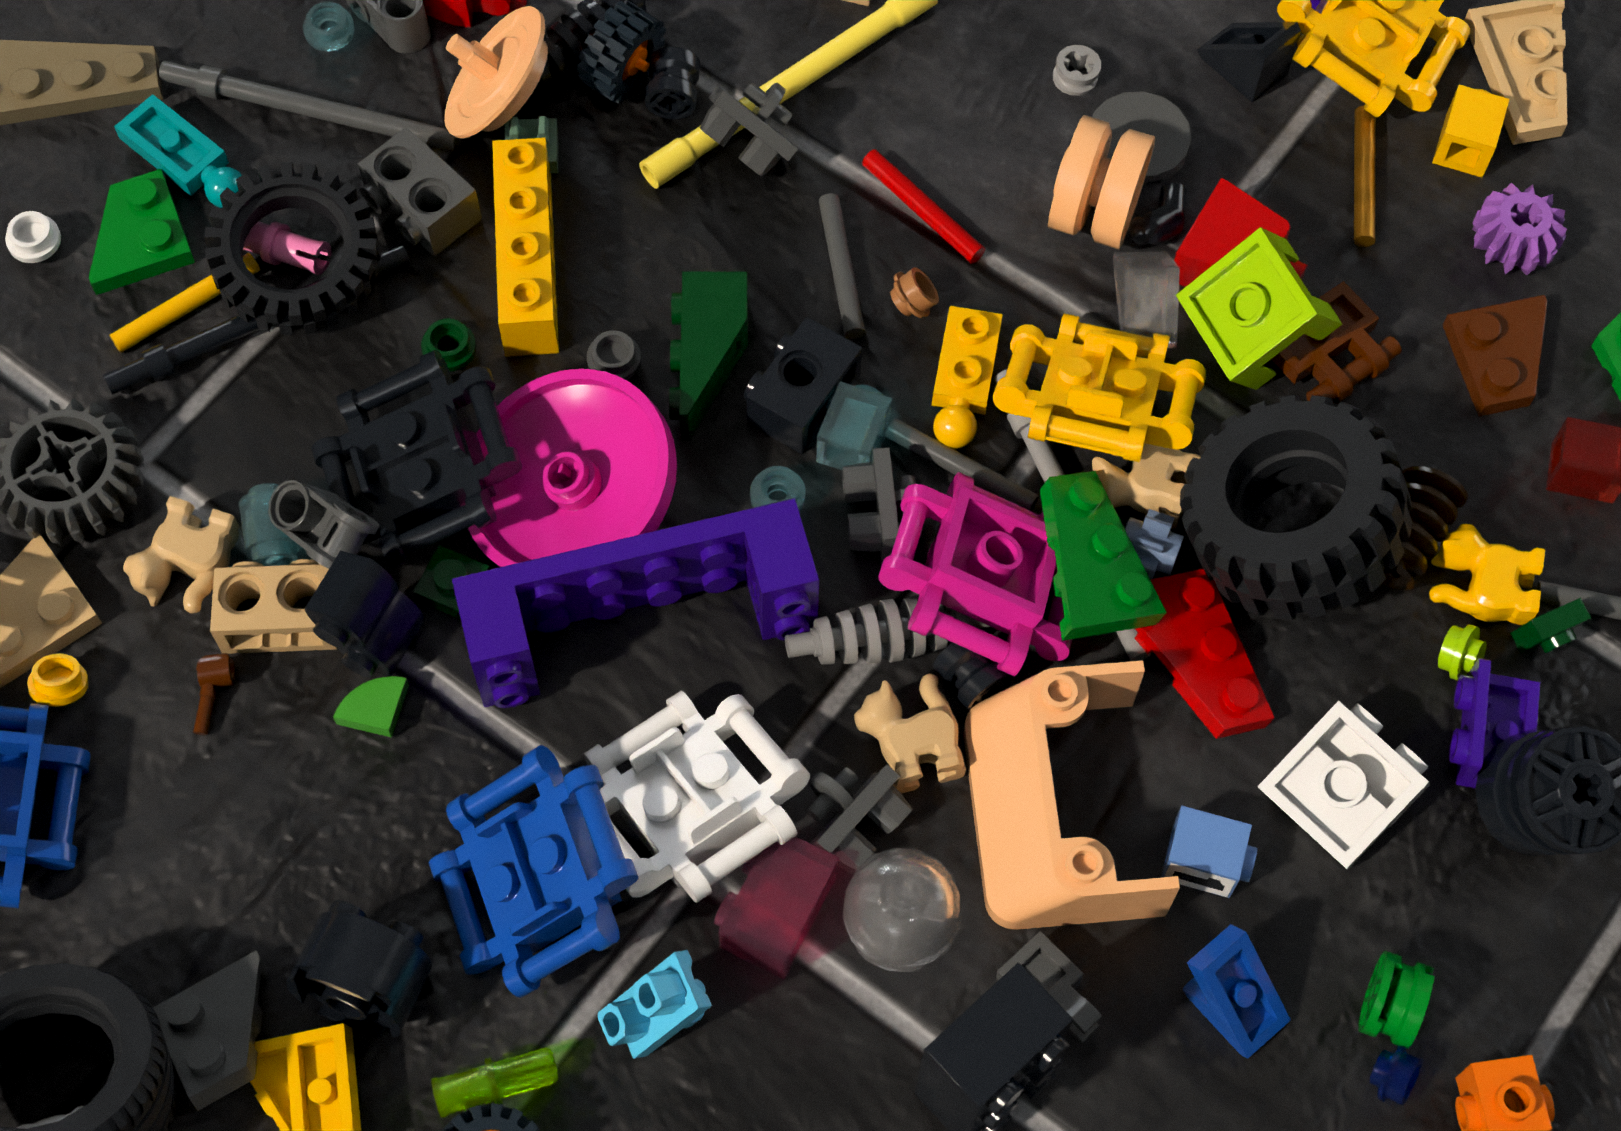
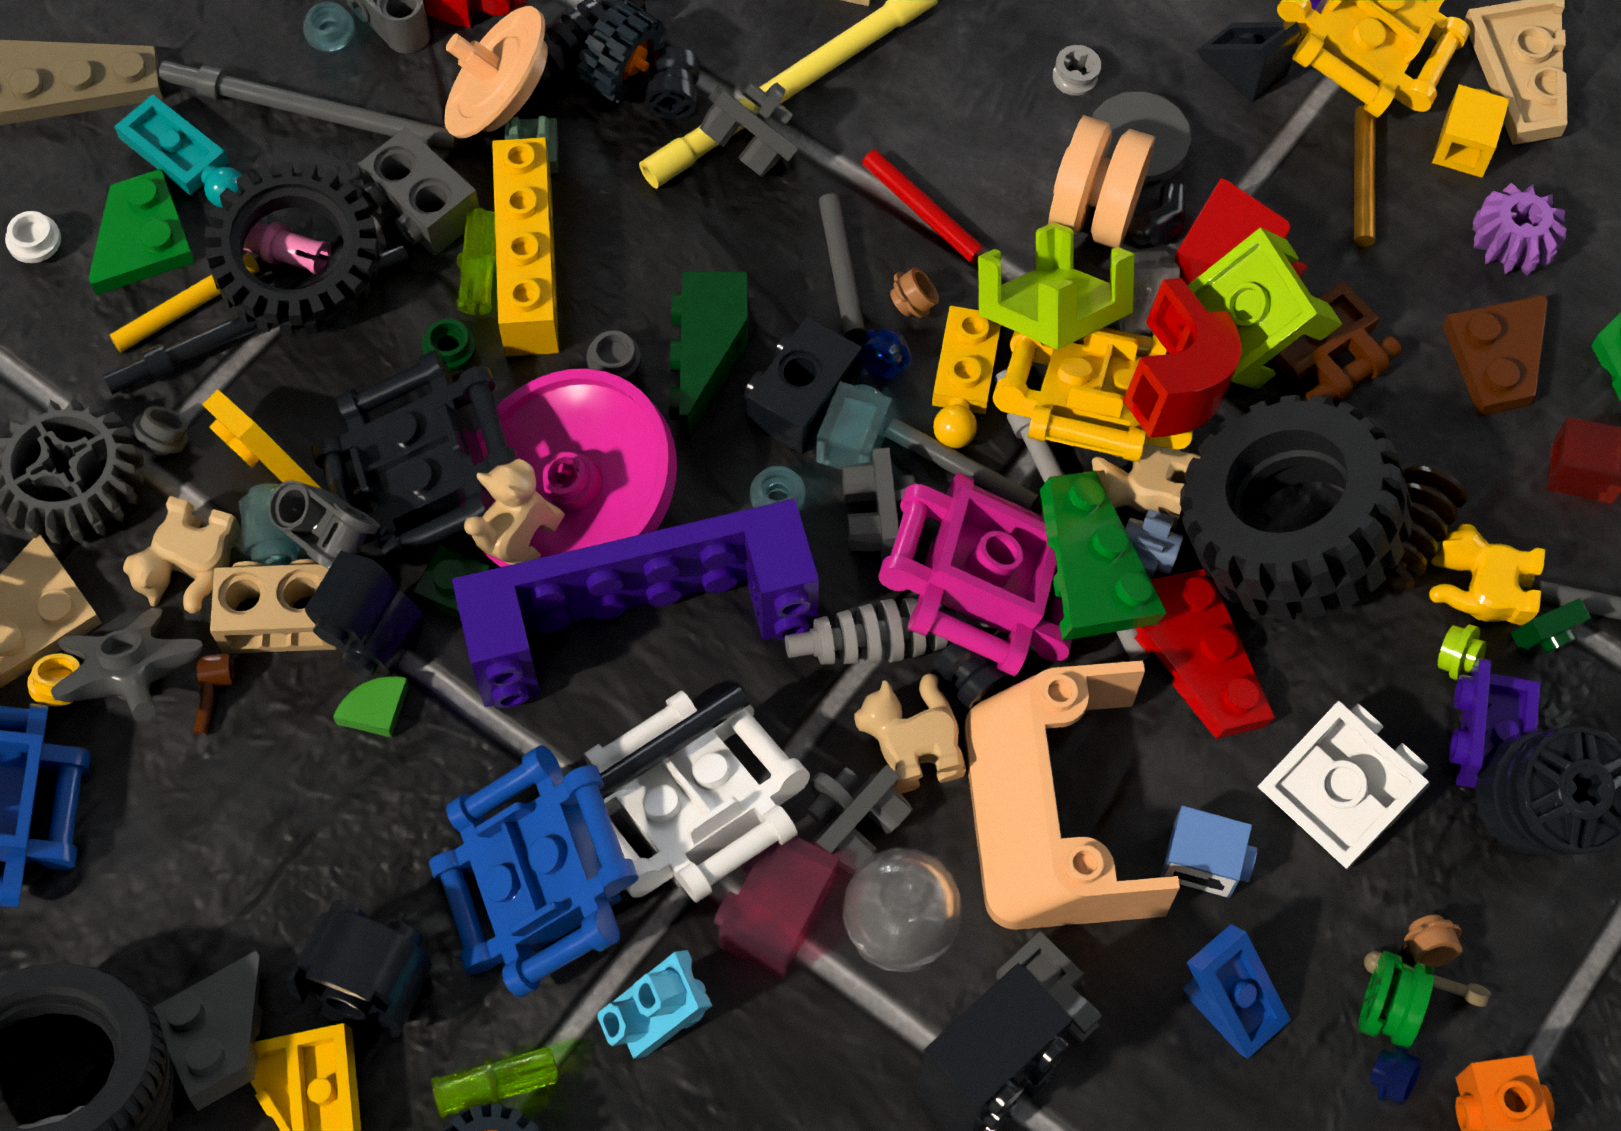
(124, 664): none -> dark grey animal
(161, 431): none -> dark grey plate
(251, 441): none -> yellow wing
(477, 262): none -> clear neon green axle
(514, 516): none -> tan animal
(672, 740): none -> black bar
(885, 353): none -> clear blue plate
(1055, 299): none -> lime panel
(1187, 385): none -> red arch
(1433, 941): none -> medium nougat plate
(1472, 993): none -> dark tan hinge

